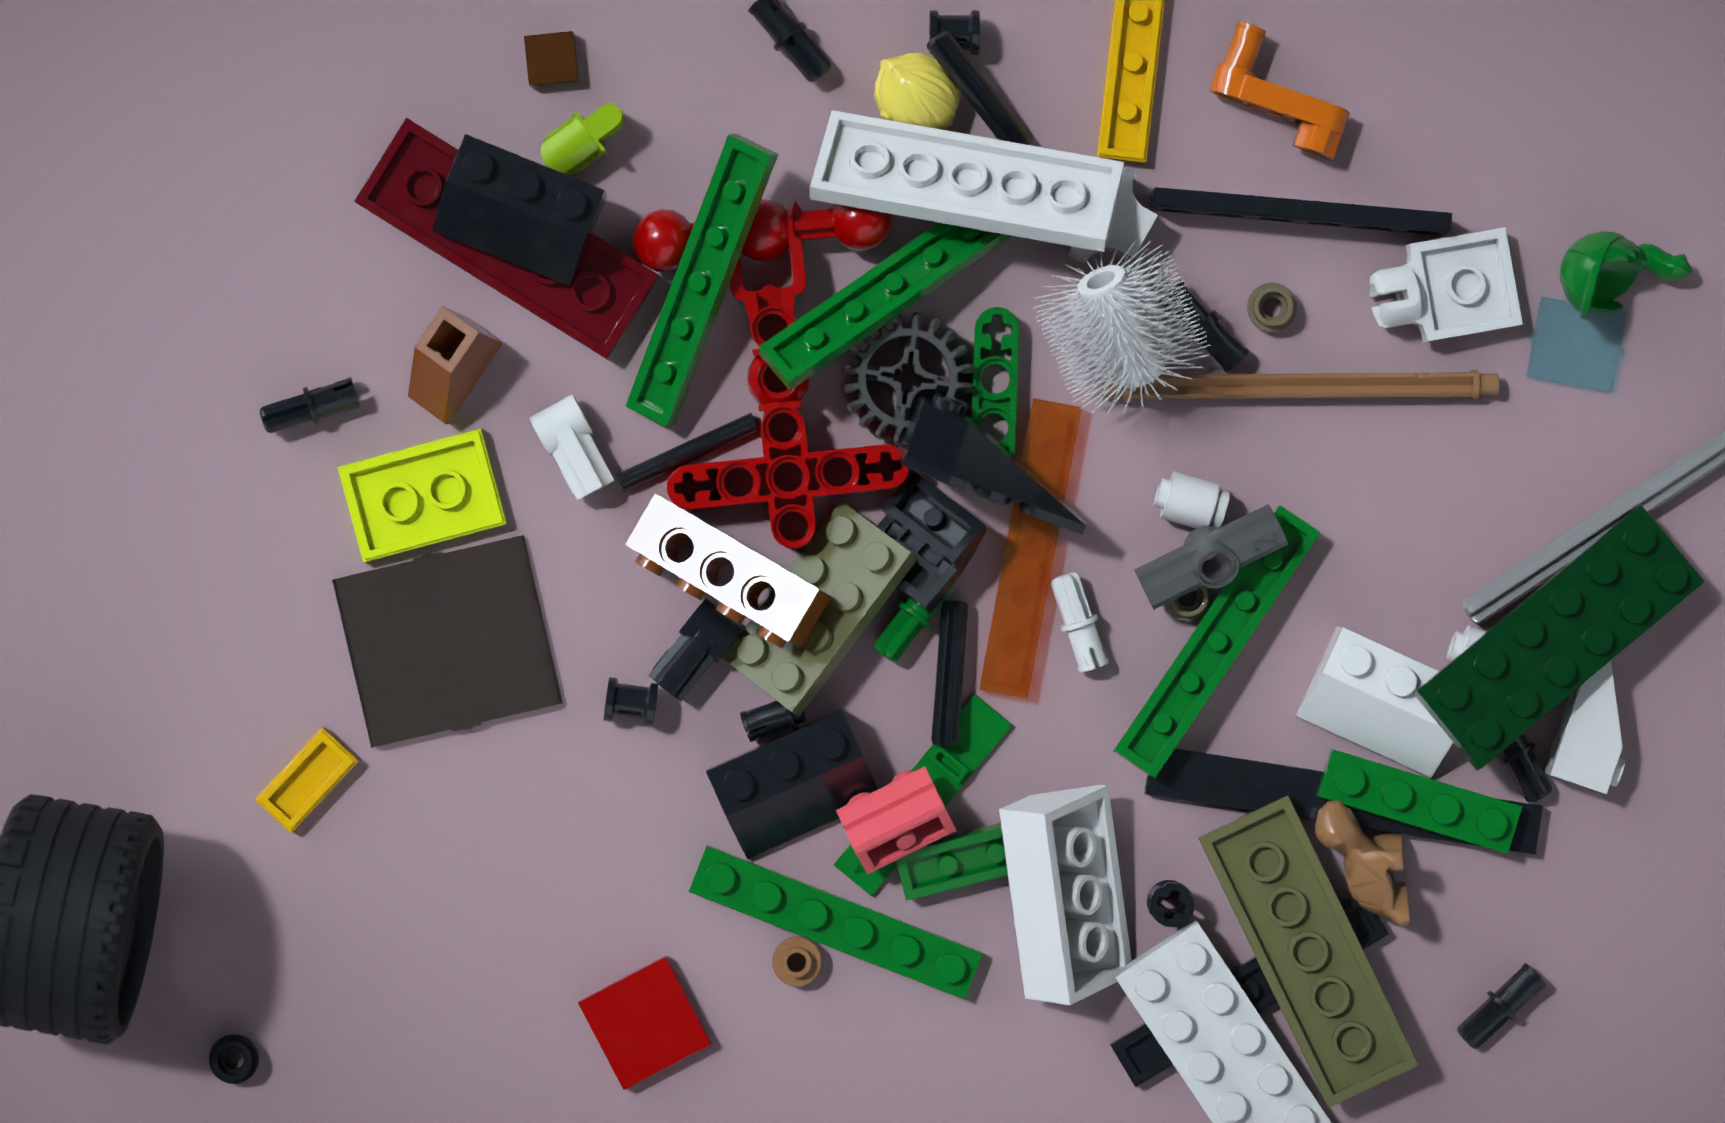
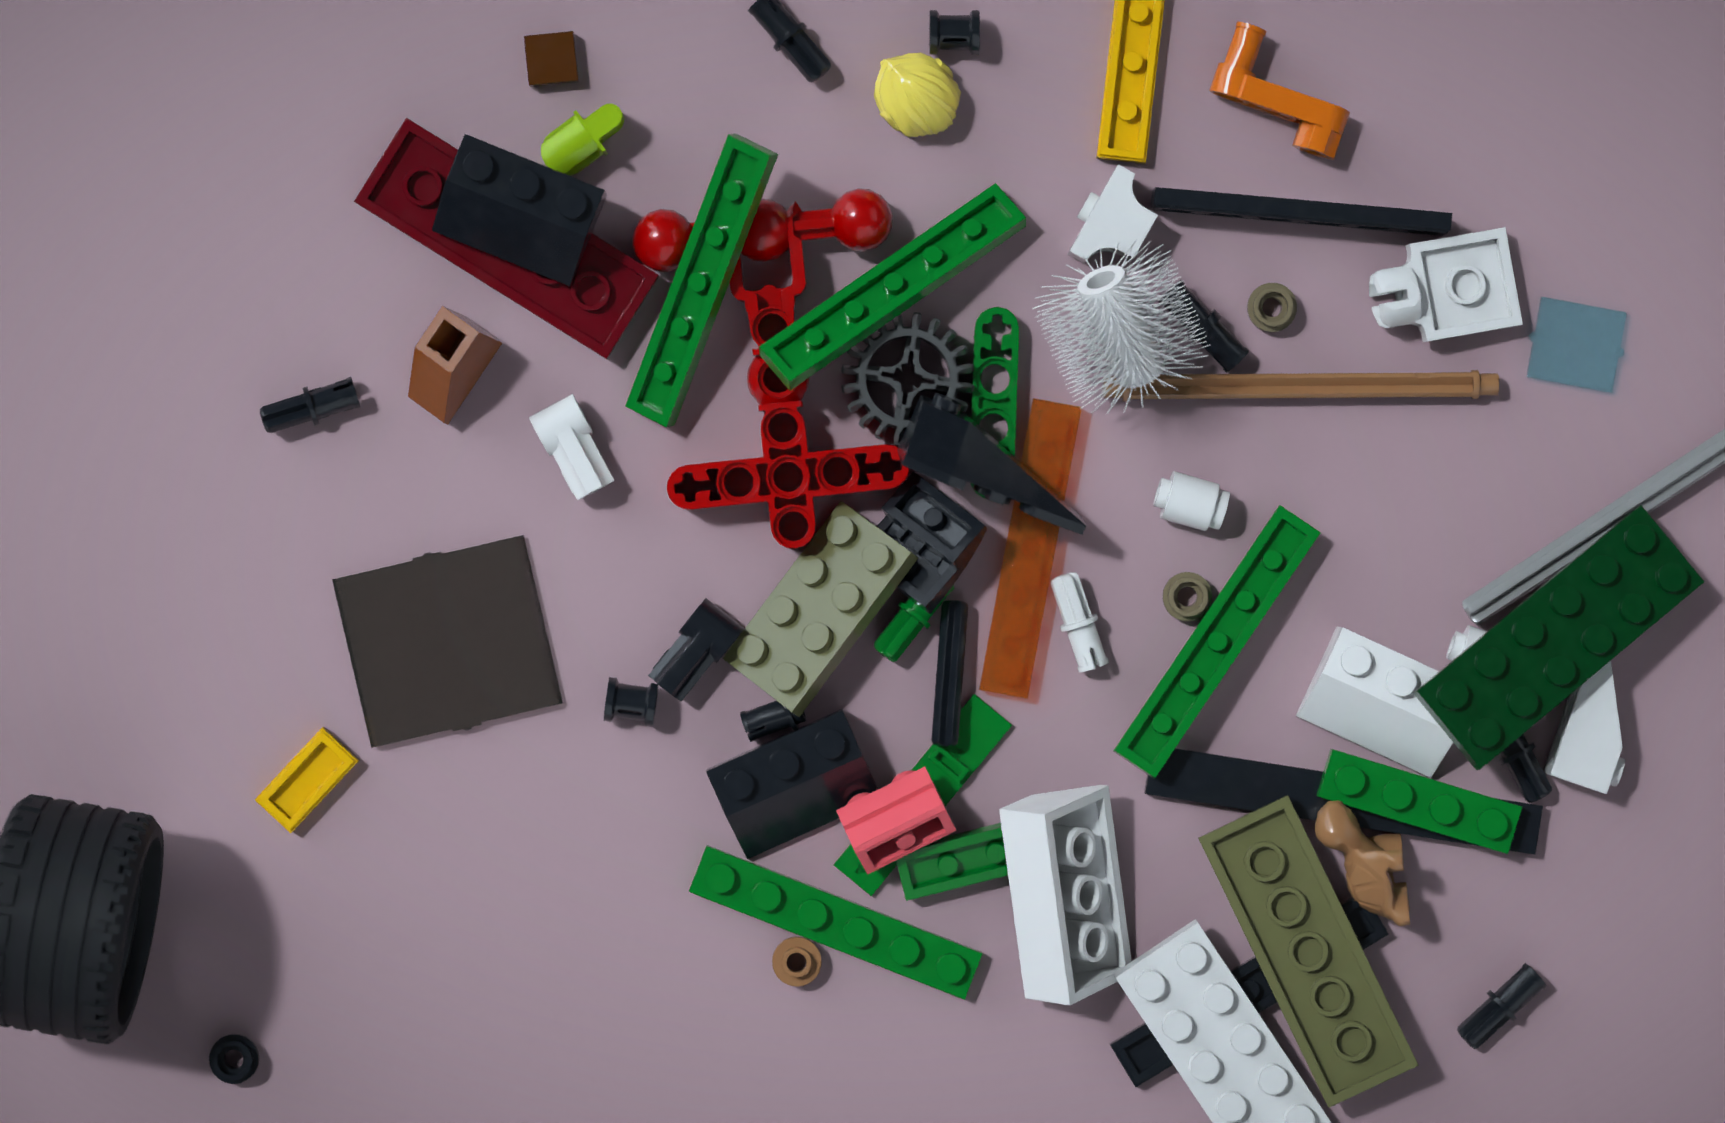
(422, 495): neon yellow tile -> none
(644, 1022): red tile -> none
(687, 452): black bar -> none
(796, 602): brick -> none
(967, 180): white plate -> none
(976, 89): black axle -> none
(1176, 916): black bush -> none
(1235, 546): dark grey piece -> none
(1606, 266): green piece -> none

